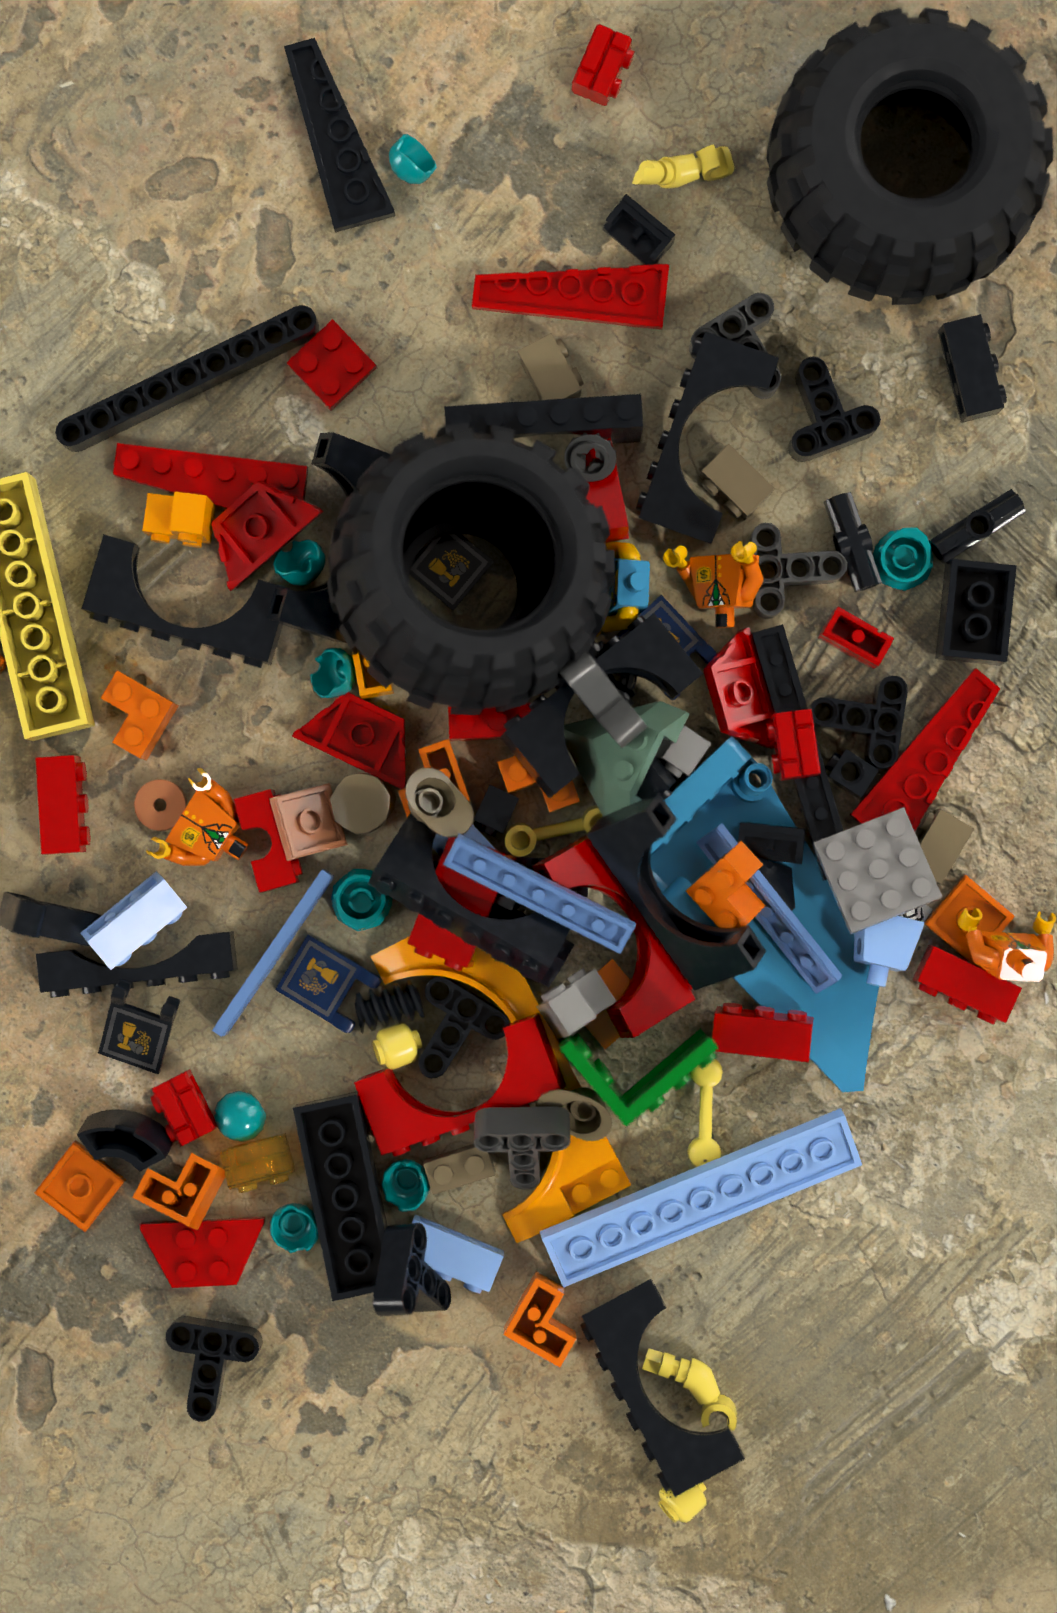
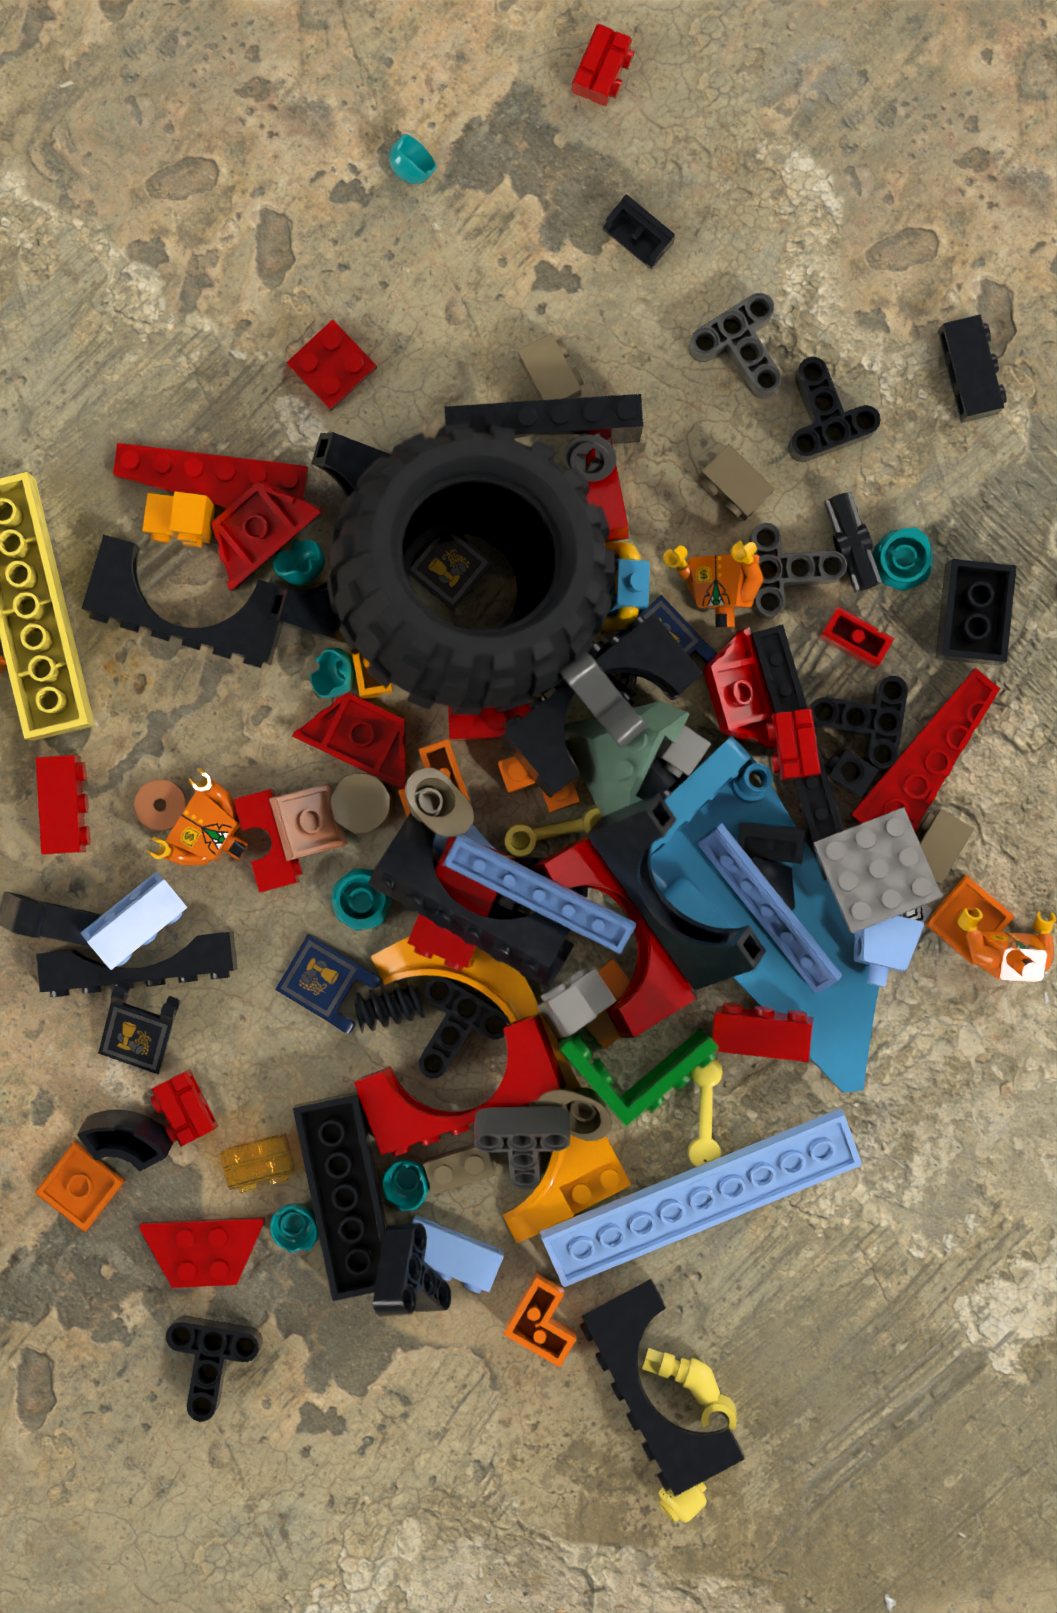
(146, 713): orange brick -> none
(171, 379): black beam -> none
(186, 1198): orange brick -> none
(239, 1116): teal hair -> none
(273, 953): medium blue tile -> none
(343, 163): black wing -> none
(397, 1046): light yellow head -> none
(495, 811): black brick -> none
(601, 295): red wing -> none
(683, 169): light yellow piece -> none
(717, 367): black arch -> none
(724, 891): orange brick -> none
(894, 241): black tyre -> none
(966, 985): red brick -> none
(992, 515): black piece -> none

